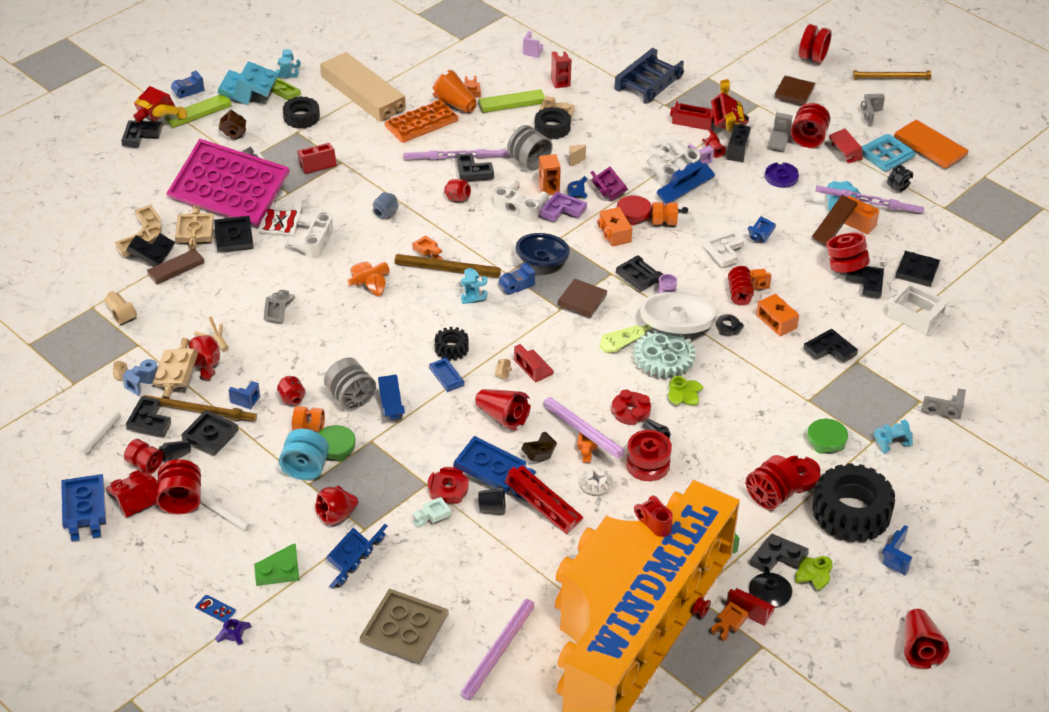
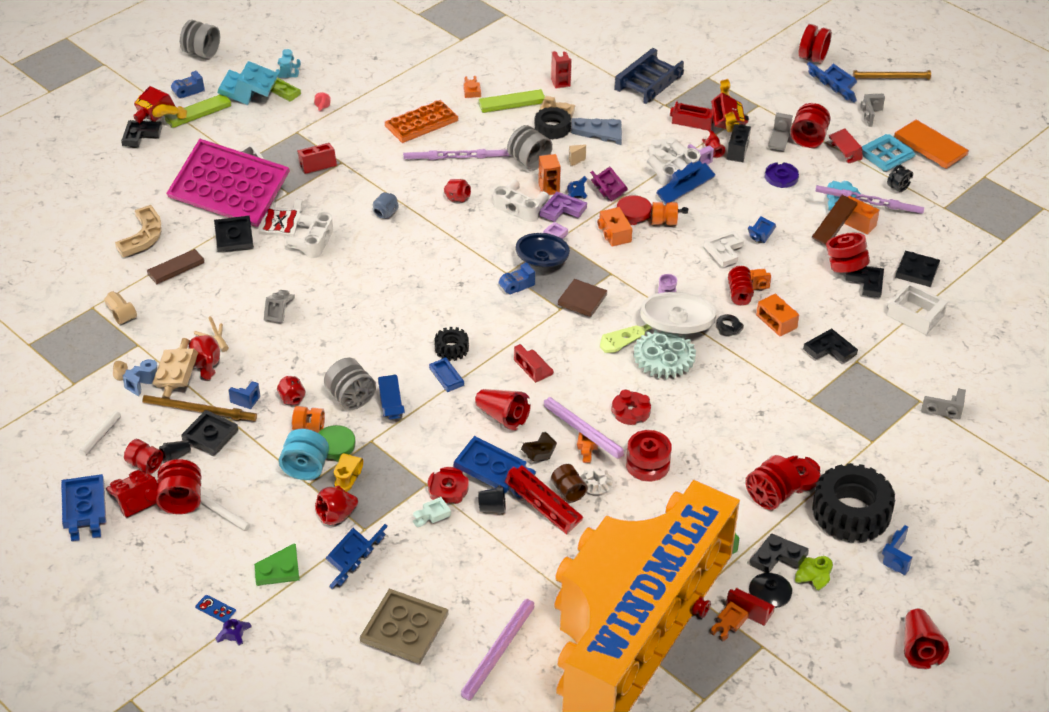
(145, 418): black plate -> none
(151, 253): black plate -> none
(194, 227): tan plate -> none
(199, 38): none -> light grey wheel
(232, 124): reddish brown brick -> none
(301, 120): black tyre -> none
(322, 100): none -> coral tile
(347, 471): none -> yellow piece
(363, 86): tan brick -> none
(371, 276): orange plant -> none
(427, 246): orange plate -> none
(446, 265): pearl gold axle -> none
(454, 92): orange cone -> none
(470, 171): black plate -> none
(472, 286): medium azure piece -> none
(503, 368): tan piece -> none
(531, 46): lavender panel -> none
(557, 230): none -> lavender plate
(569, 483): none -> reddish brown wheel
(604, 128): none -> sand blue wing
(638, 273): black plate -> none
(652, 425): black cone -> none
(655, 516): red piece -> none
(684, 391): lime plate -> none
(794, 90): reddish brown tile -> none
(827, 435): bright green tile -> none
(836, 78): none -> blue bracket
(886, 434): medium azure piece -> none

